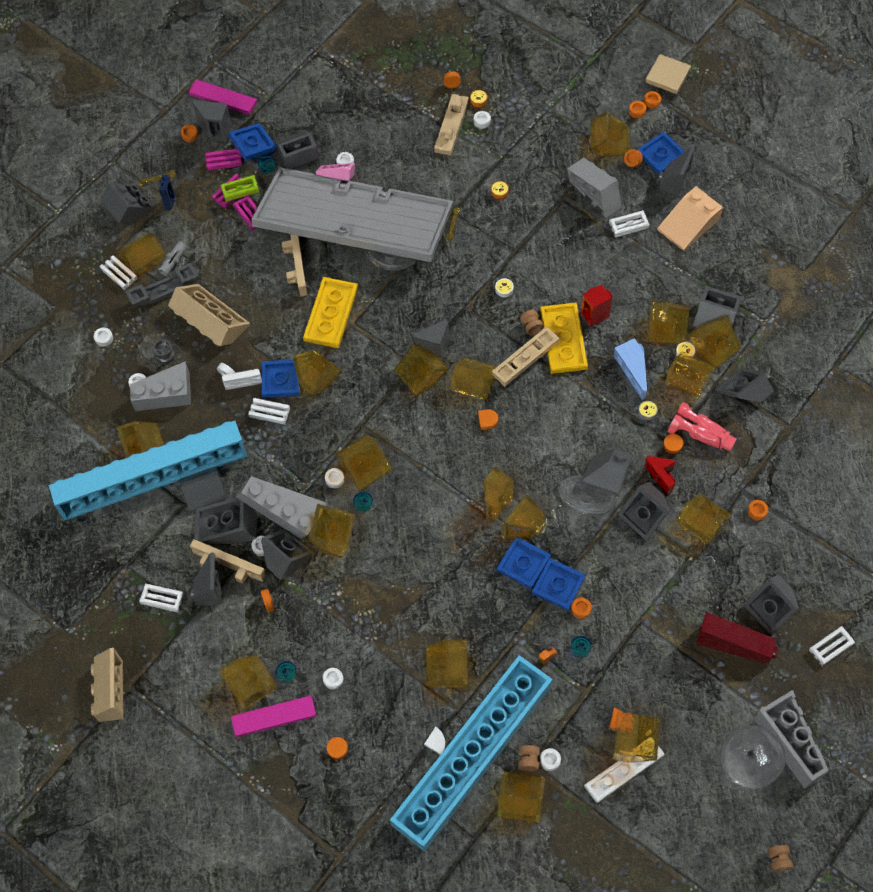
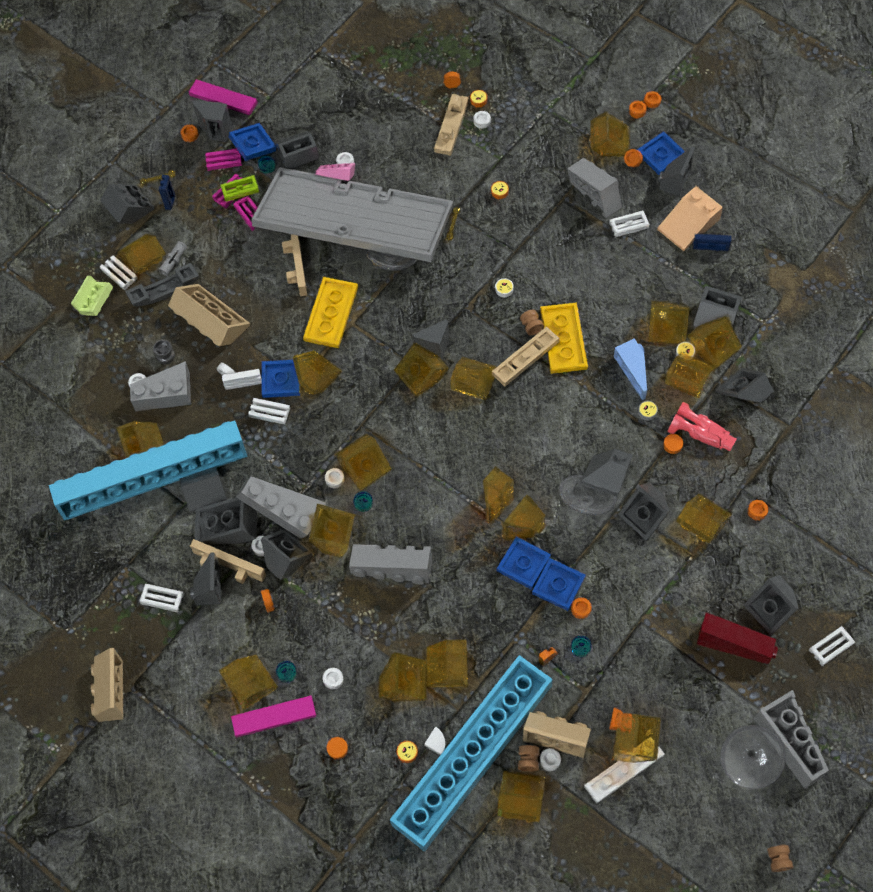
(91, 296): none -> yellowish green bracket
(103, 337): white tile -> none
(391, 563): none -> light grey wedge
(403, 679): none -> clear yellow slope
(407, 751): none -> light yellow tile
(488, 419): orange tile -> none
(556, 734): none -> tan slope
(596, 305): red brick -> none
(658, 469): red slope -> none
(668, 74): tan tile -> none
(712, 242): none -> dark blue tile

